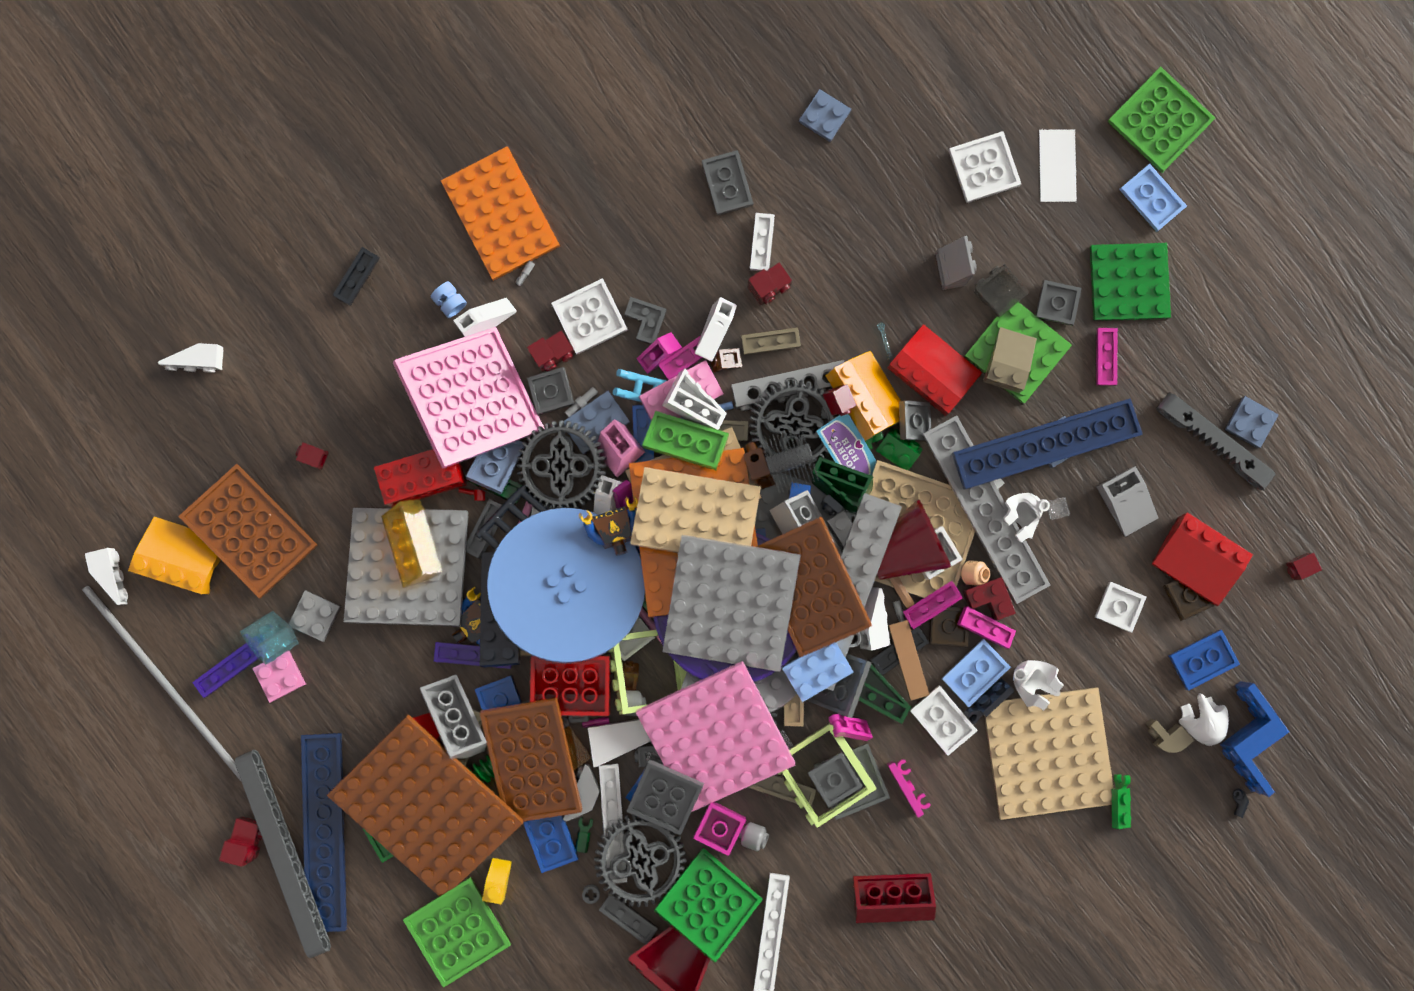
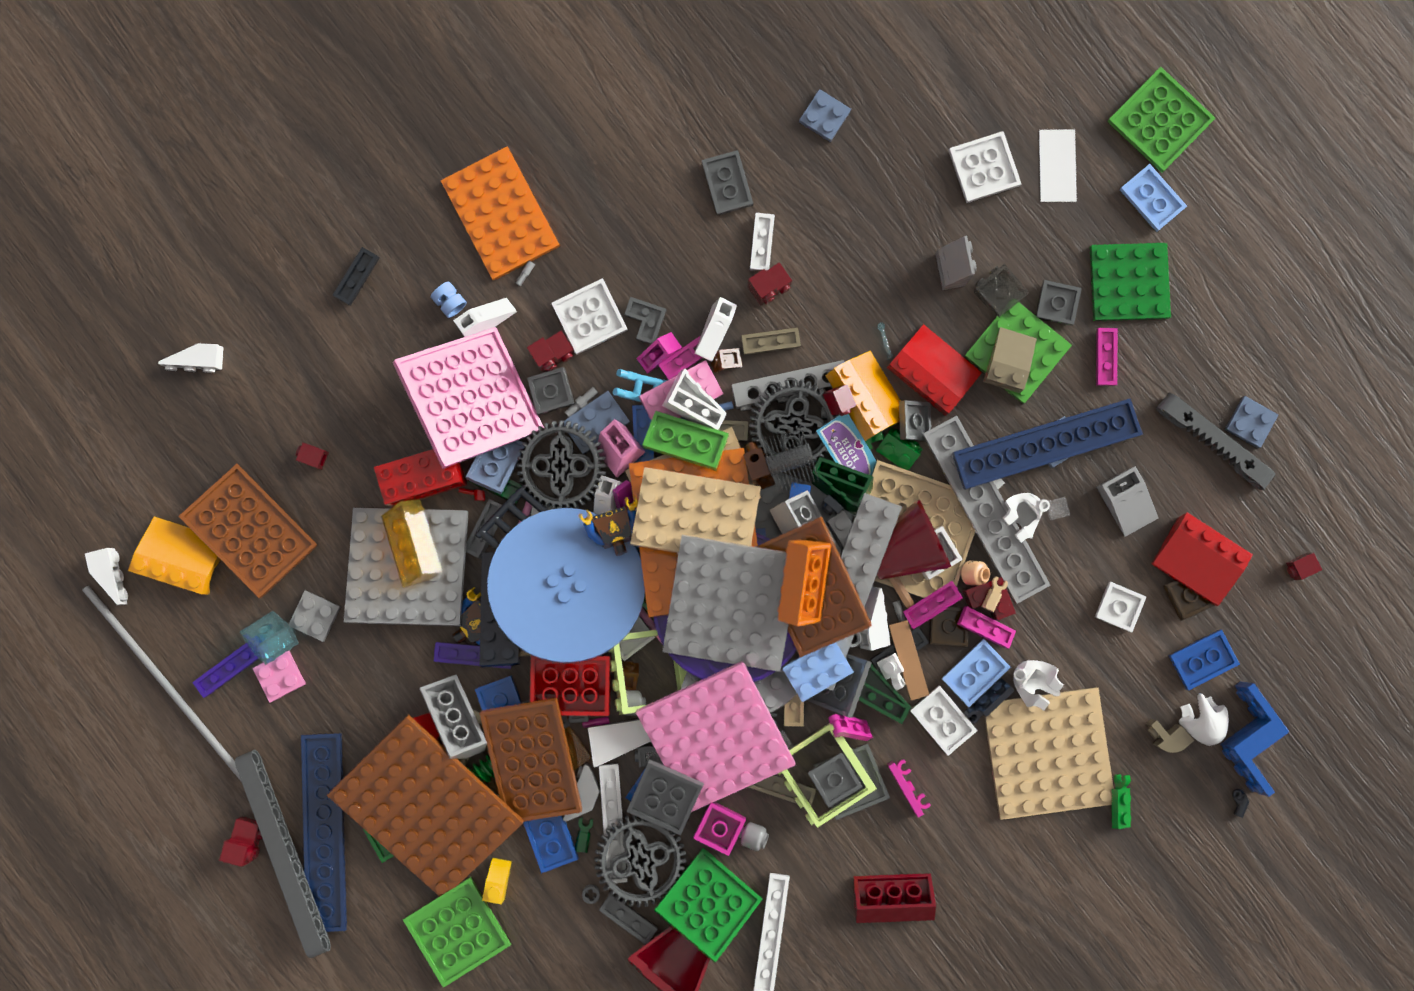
(804, 582): none -> orange slope
(891, 669): none -> white plate
(994, 595): none -> tan bar

